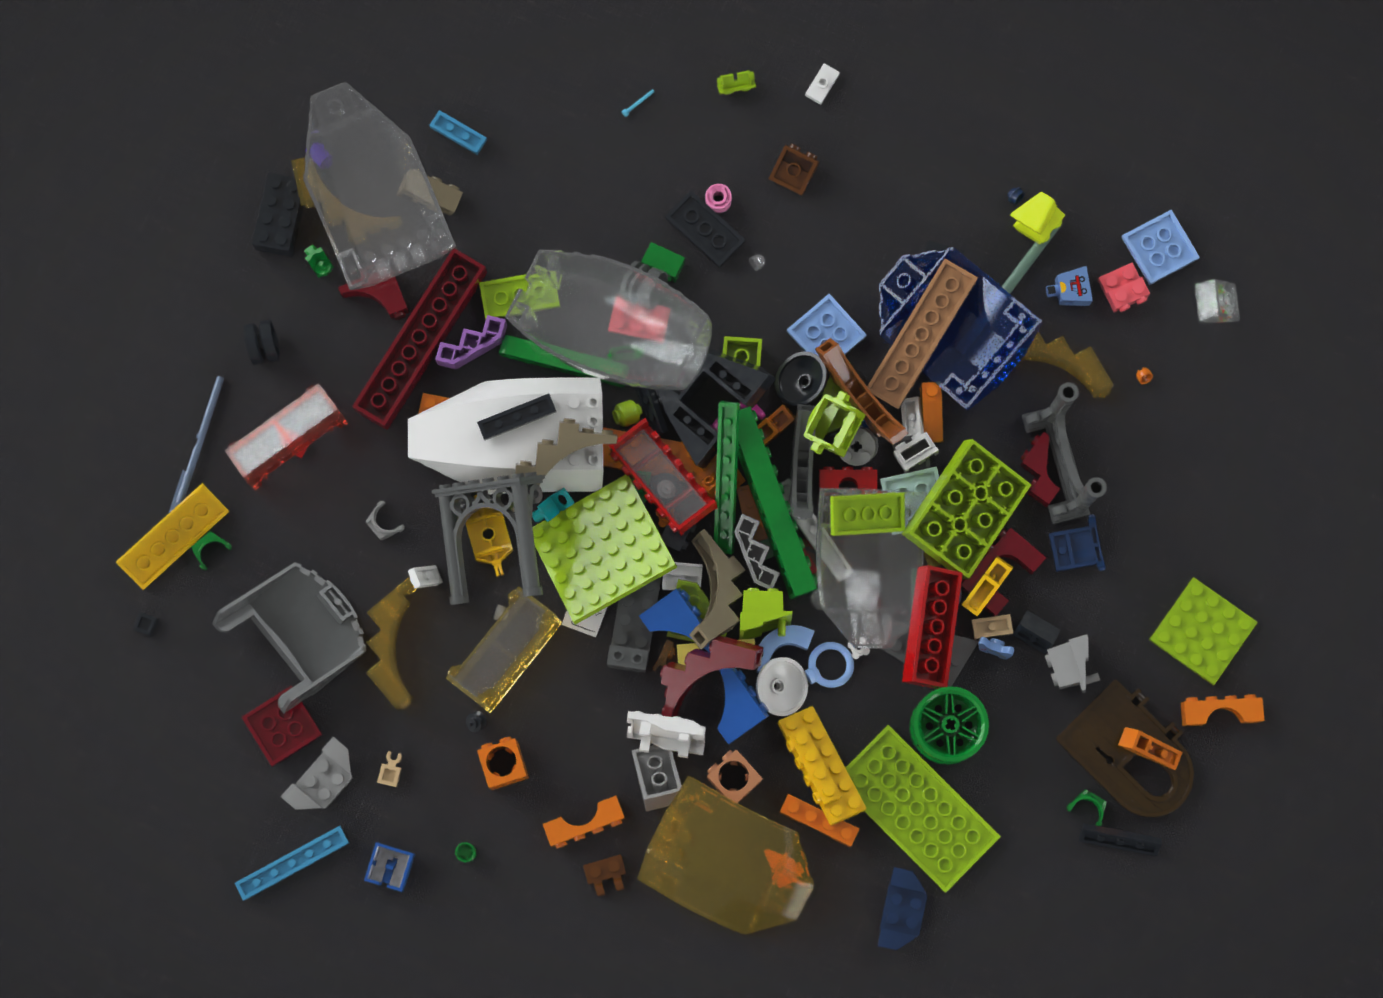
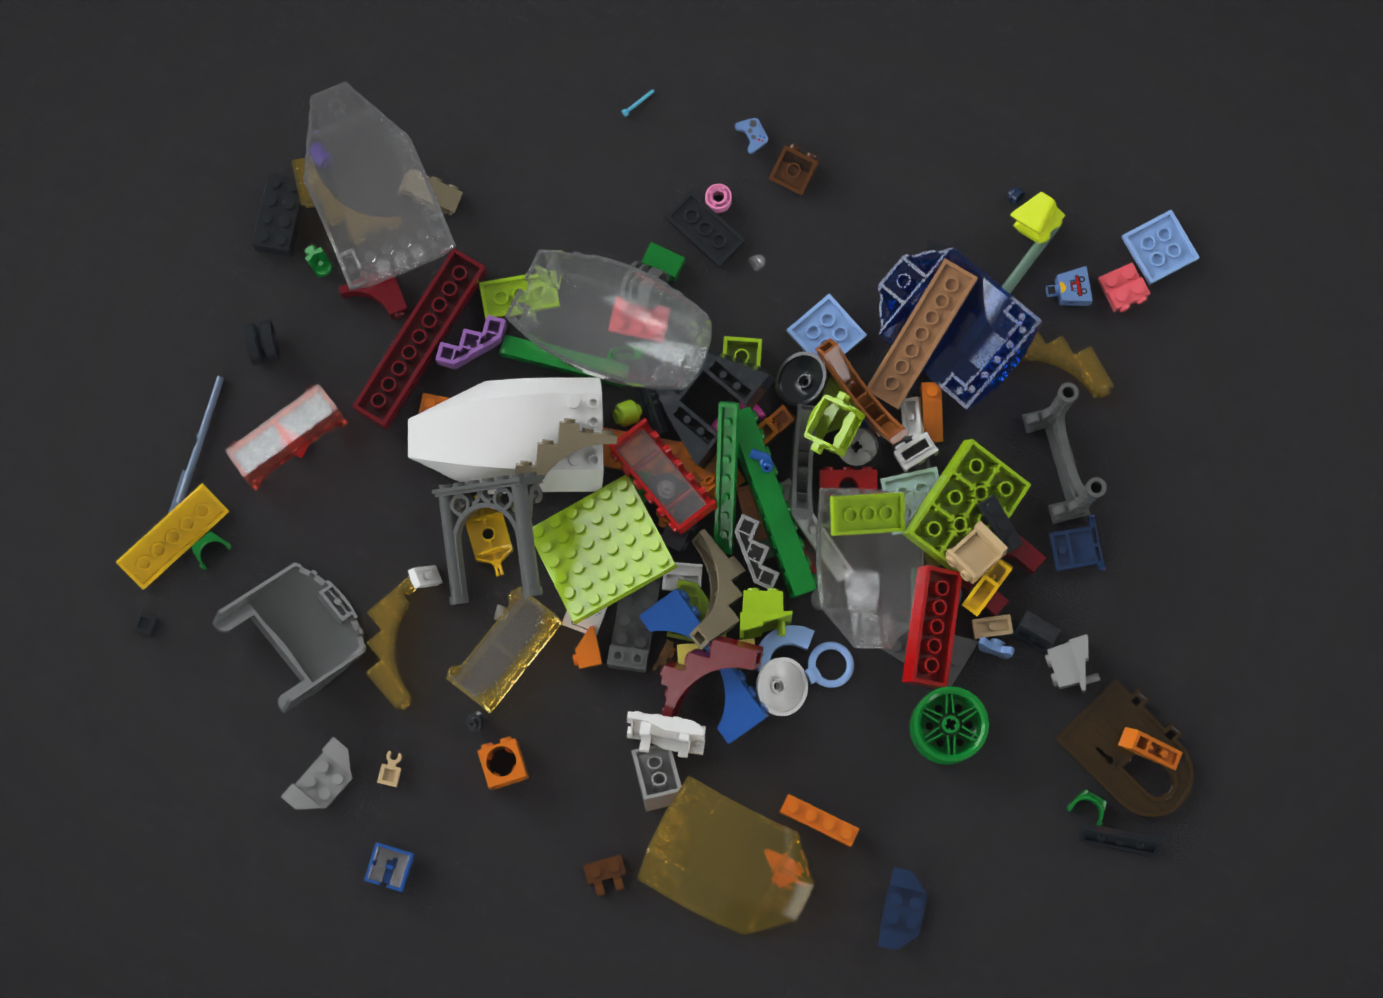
(279, 732): dark red plate -> none
(292, 863): dark azure plate -> none
(381, 533): light grey helmet -> none
(458, 132): dark azure plate -> none
(462, 852): green wheel -> none
(516, 417): black plate -> none
(552, 506): teal bracket -> none
(587, 651): none -> orange slope
(608, 813): orange arch -> none
(728, 85): lime hinge -> none
(734, 758): nougat brick -> none
(754, 132): none -> medium blue piece
(764, 460): none -> blue arm
(821, 766): yellow plate -> none
(822, 84): white plate -> none
(856, 653): white plate -> none
(919, 809): lime plate -> none
(976, 553): none -> tan panel
(999, 522): none -> black plate
(1036, 463): dark red arch -> none
(1144, 376): orange hinge -> none
(1203, 631): lime plate -> none
(1217, 301): clear slope -> none
(1246, 709): orange arch -> none

